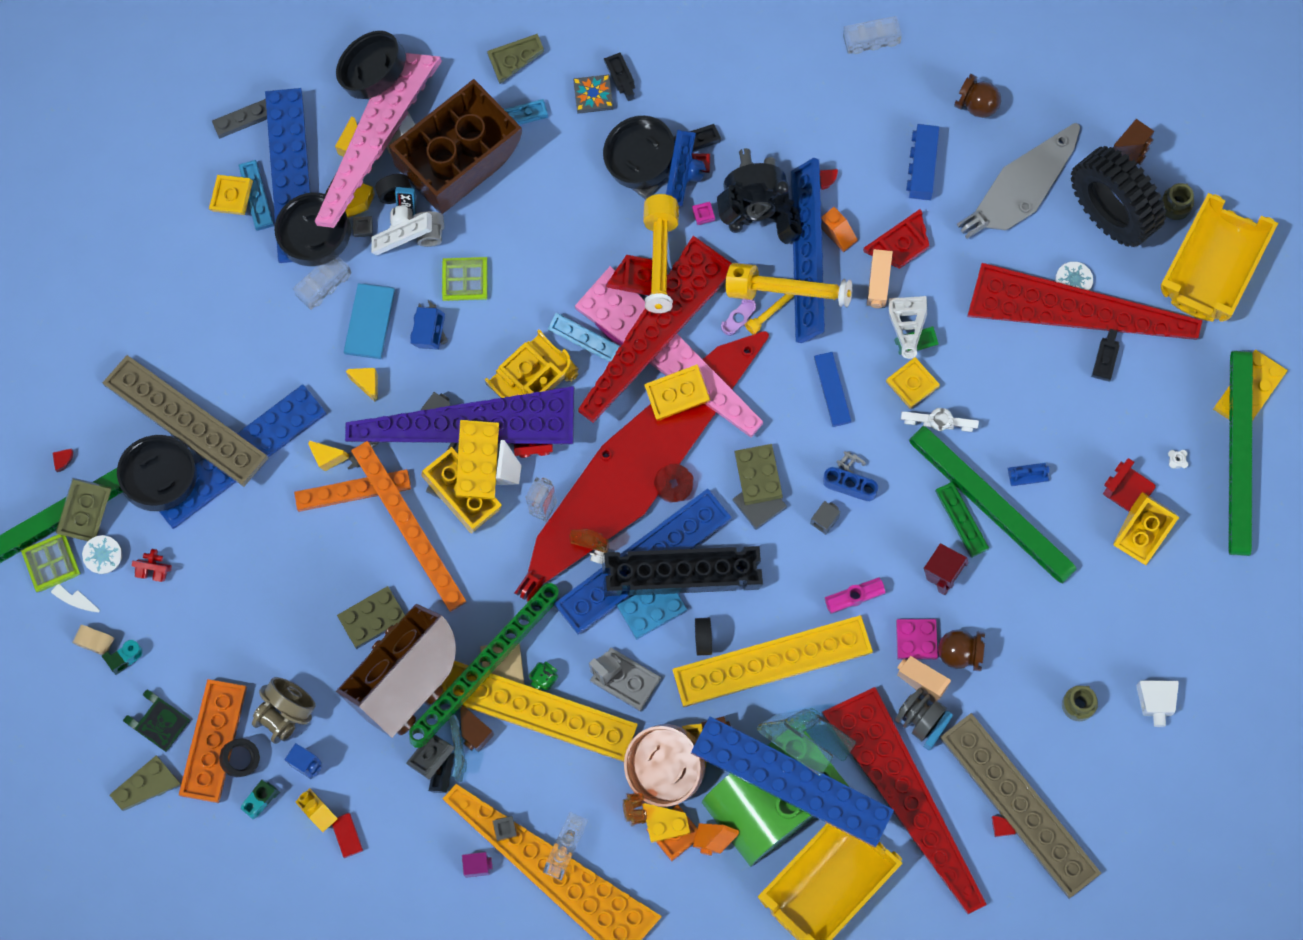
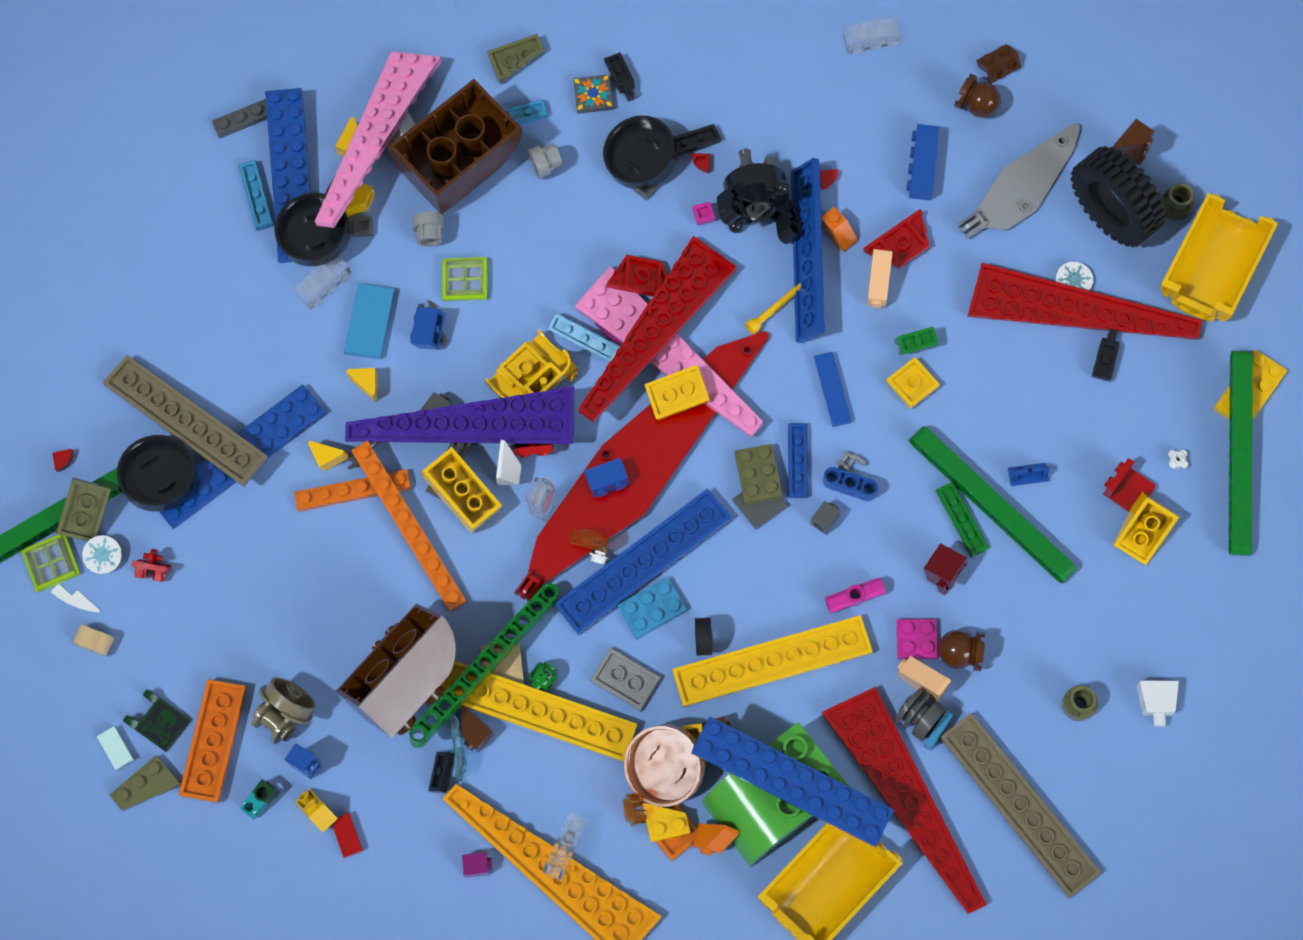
(115, 748): none -> light aqua tile
(123, 657): leg -> none
(230, 194): yellow plate -> none
(251, 747): black tyre -> none
(370, 64): black brick -> none
(371, 617): olive plate -> none
(386, 187): black tyre -> none
(402, 229): white plate -> none
(406, 198): tile -> none
(430, 756): dark grey tile -> none
(477, 459): yellow plate -> none
(504, 828): dark grey tile -> none
(544, 159): none -> light grey piece
(605, 667): light grey arch -> none
(606, 478): none -> blue brick
(660, 216): yellow piece -> none
(682, 571): black brick -> none
(683, 166): blue plate -> none
(684, 480): clear red plate -> none
(744, 281): yellow piece -> none
(746, 308): lavender piece -> none
(788, 731): clear light blue windscreen -> none
(797, 460): none -> blue tile
(906, 307): white plate -> none
(939, 420): white plate -> none
(999, 62): none -> reddish brown bracket
(1001, 827): red tile -> none

